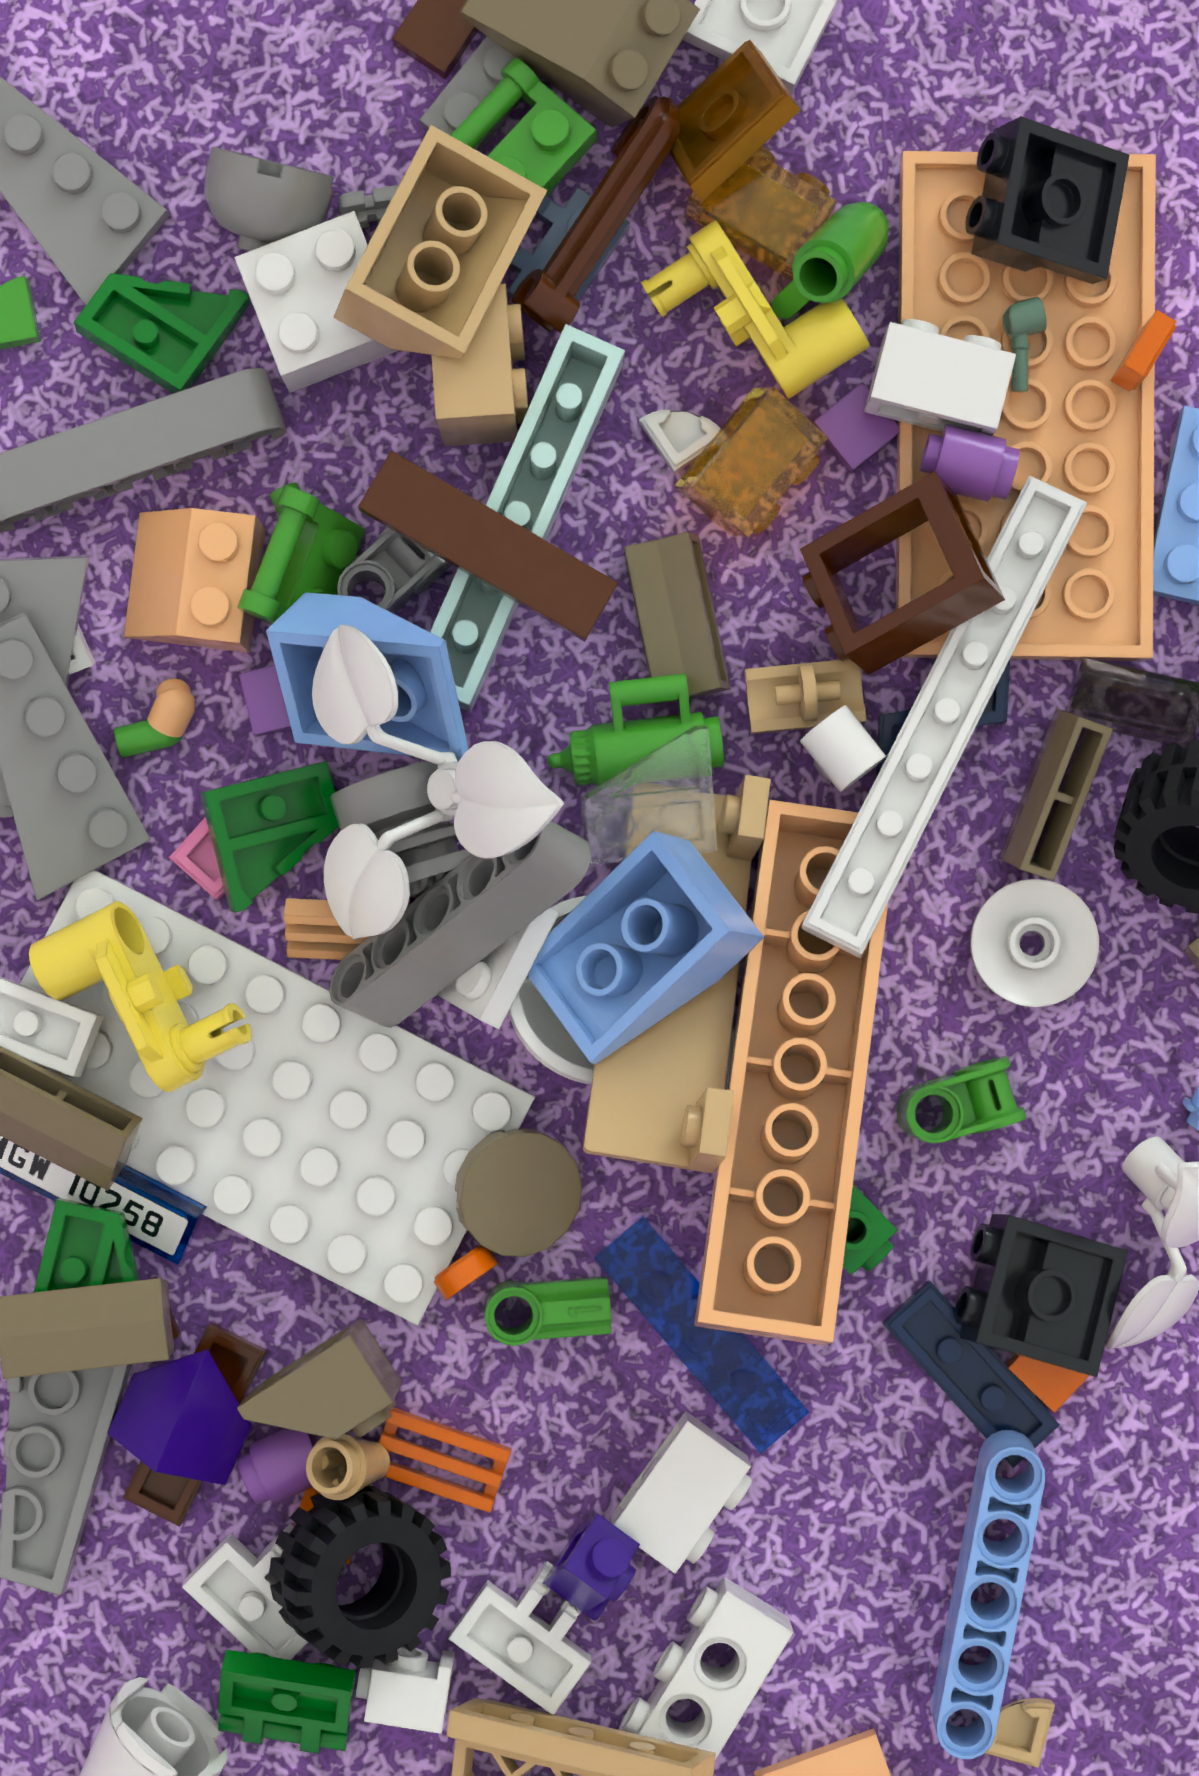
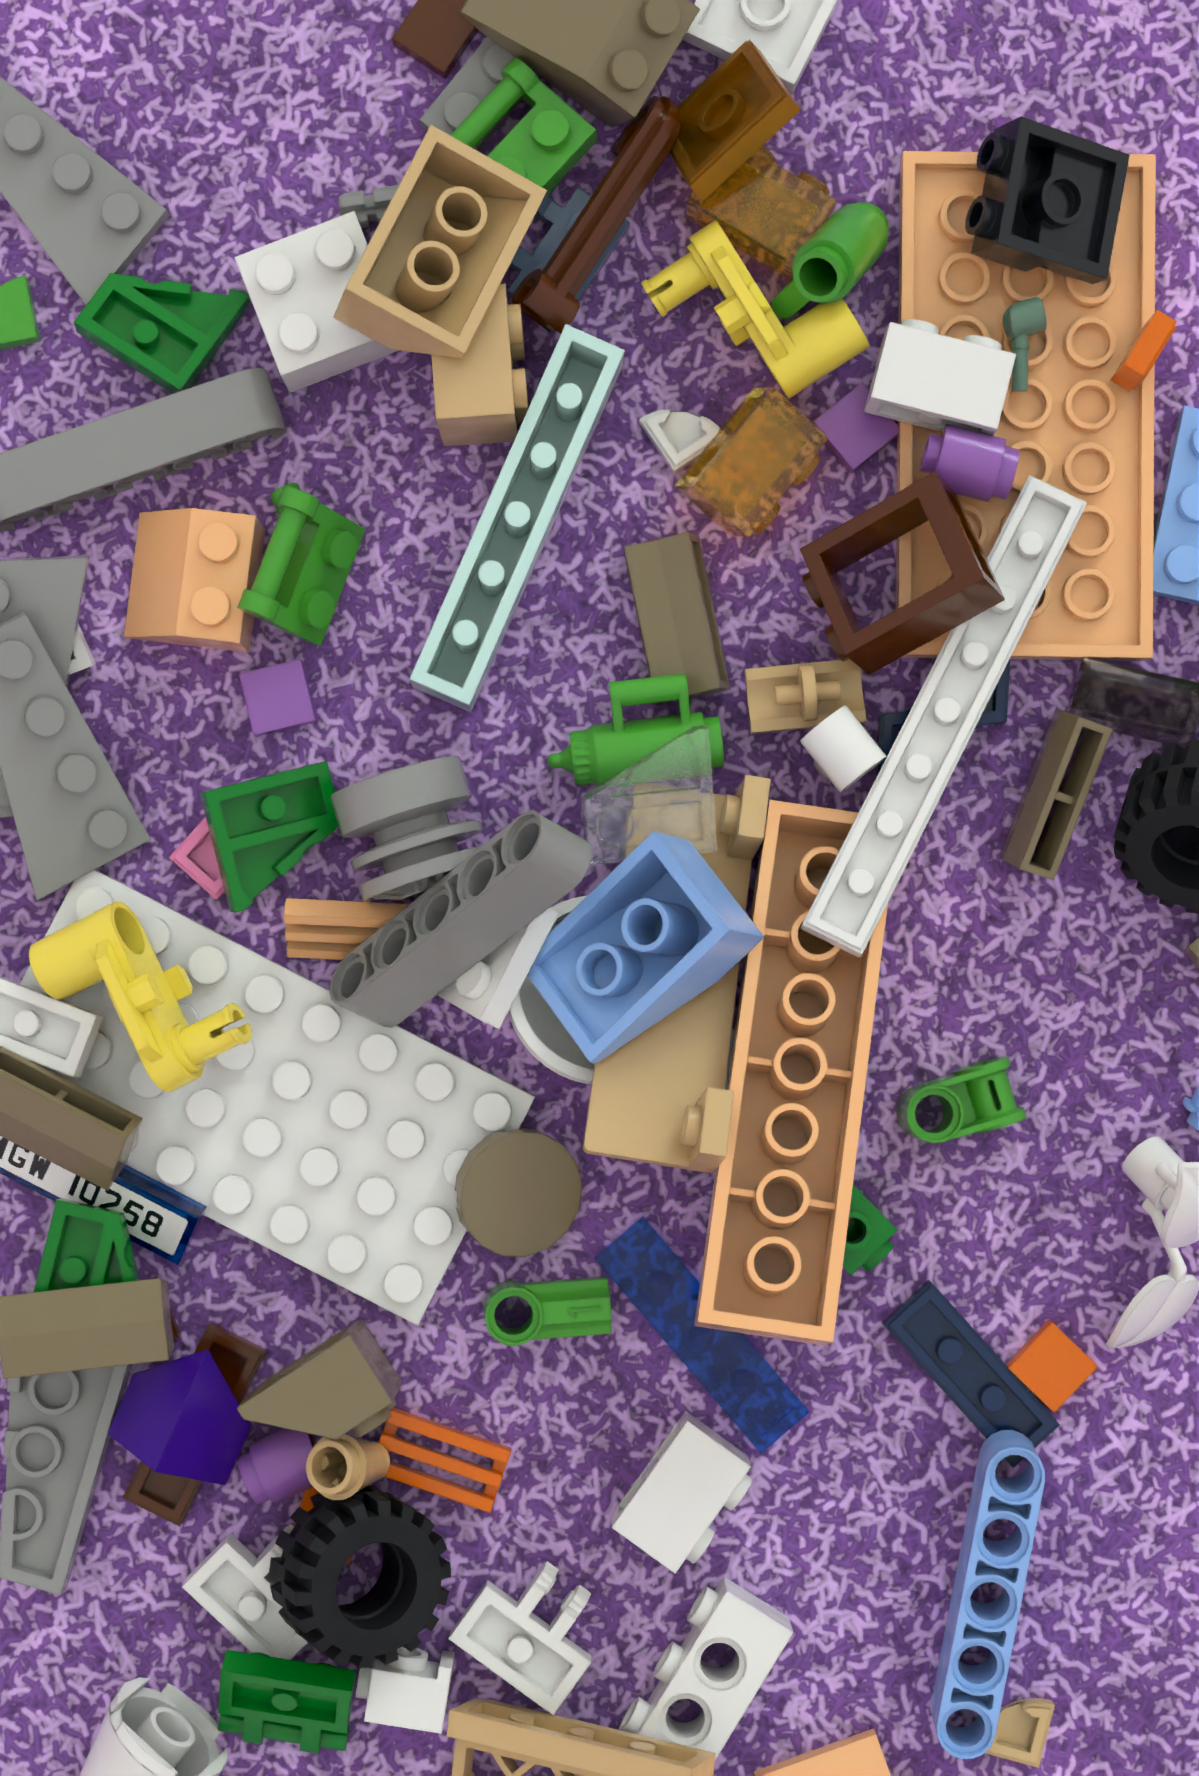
(164, 724): arm -> none
(263, 197): light grey cylinder -> none
(395, 568): light grey piece -> none
(419, 660): light blue slope -> none
(465, 1271): orange tile -> none
(487, 546): reddish brown tile -> none
(488, 792): white plant -> none
(593, 1566): dark purple brick -> none
(1041, 1293): black plate -> none
(1067, 938): white dish -> none

